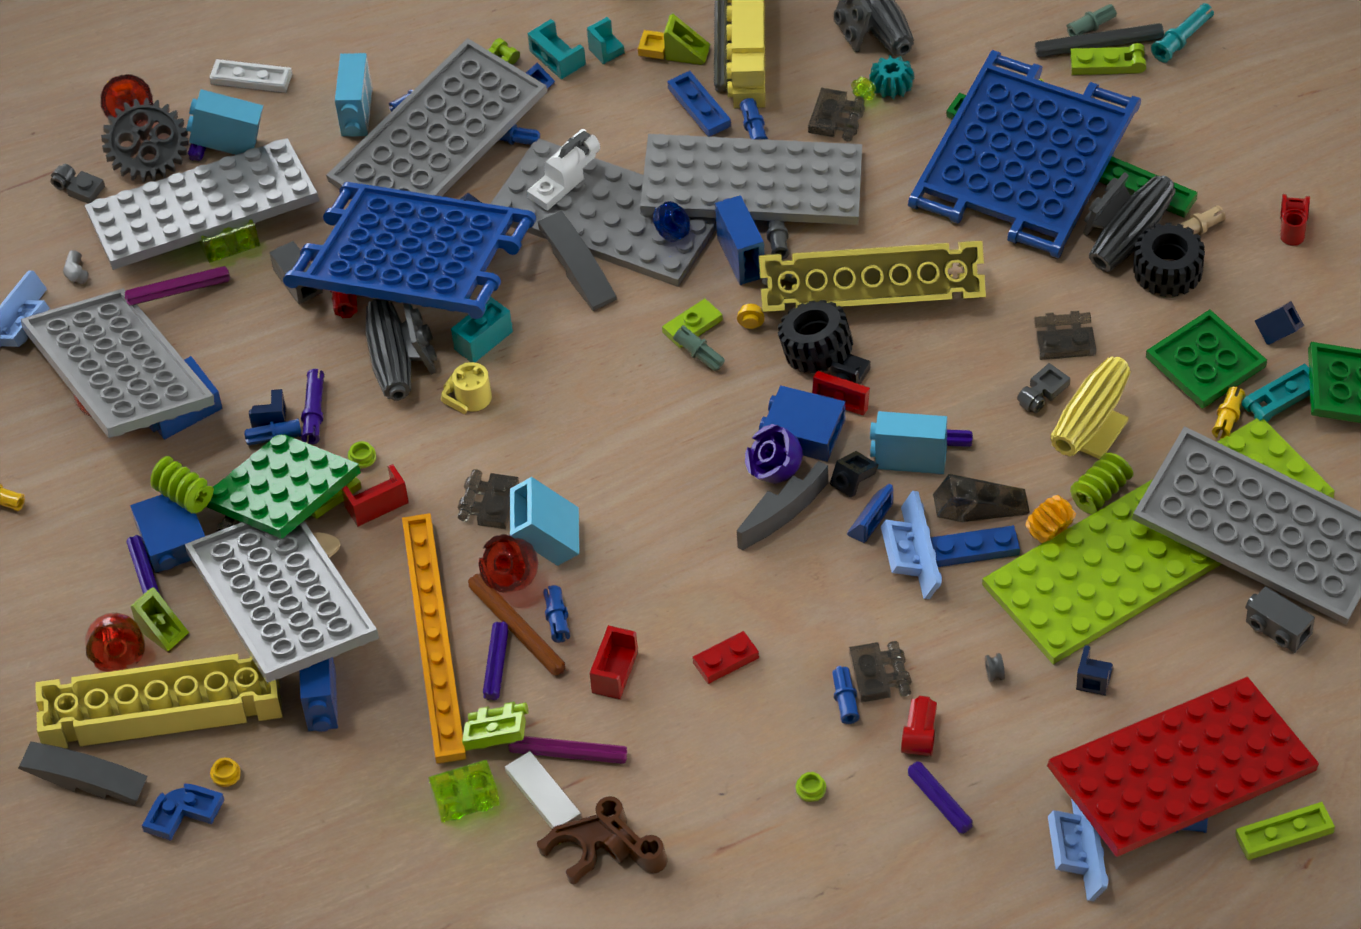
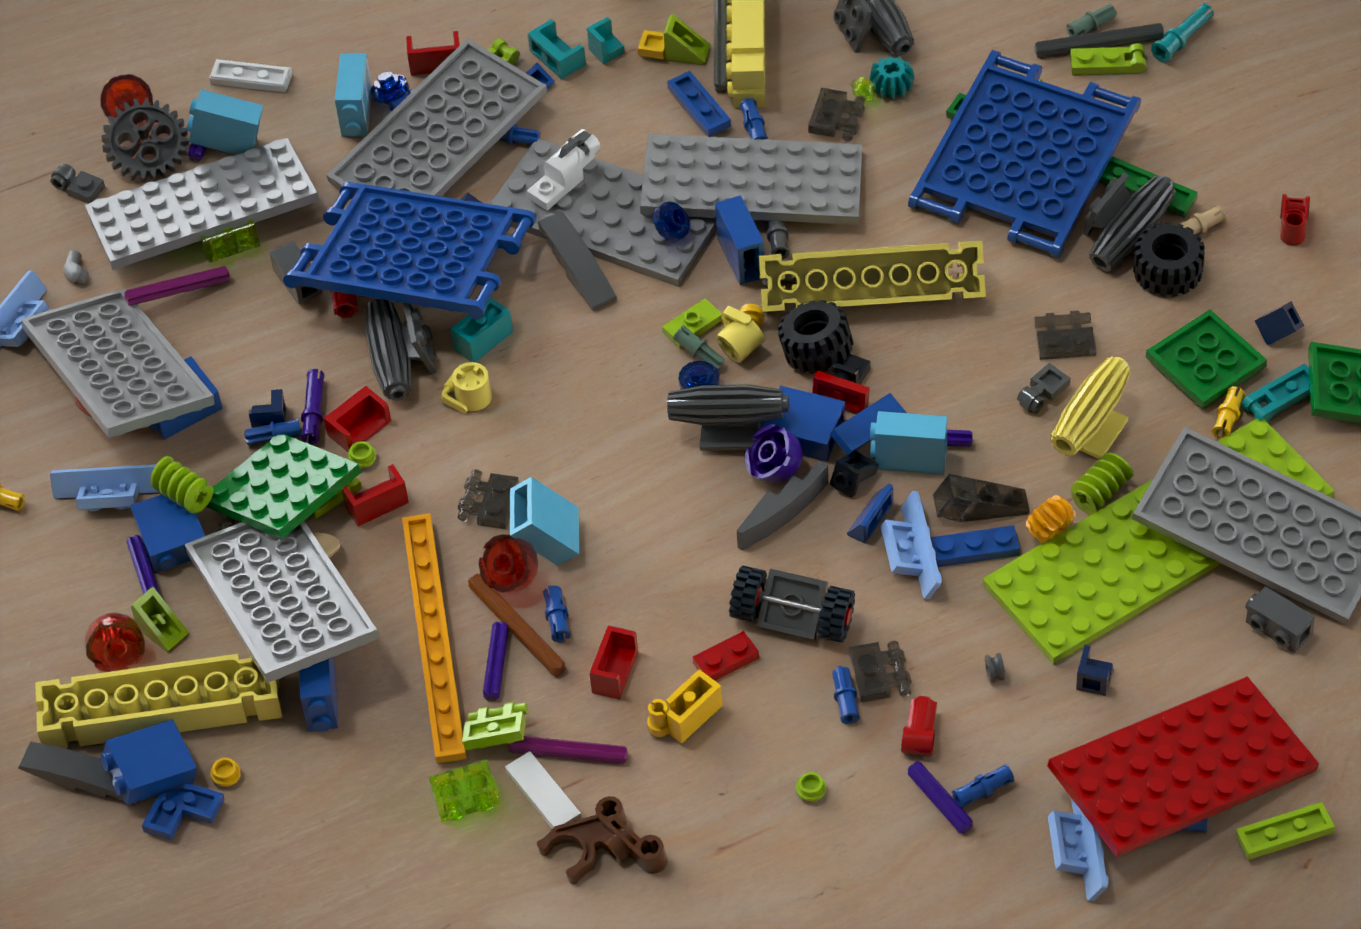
(103, 486): none -> light blue bracket
(148, 762): none -> blue brick
(357, 418): none -> red panel
(389, 87): none -> clear blue plate
(428, 59): none -> red panel
(685, 708): none -> yellow hinge
(698, 374): none -> clear blue plate
(727, 412): none -> dark grey plate
(739, 334): none -> light yellow piece
(792, 604): none -> plate
(856, 431): none -> blue tile
(983, 786): none -> blue pin

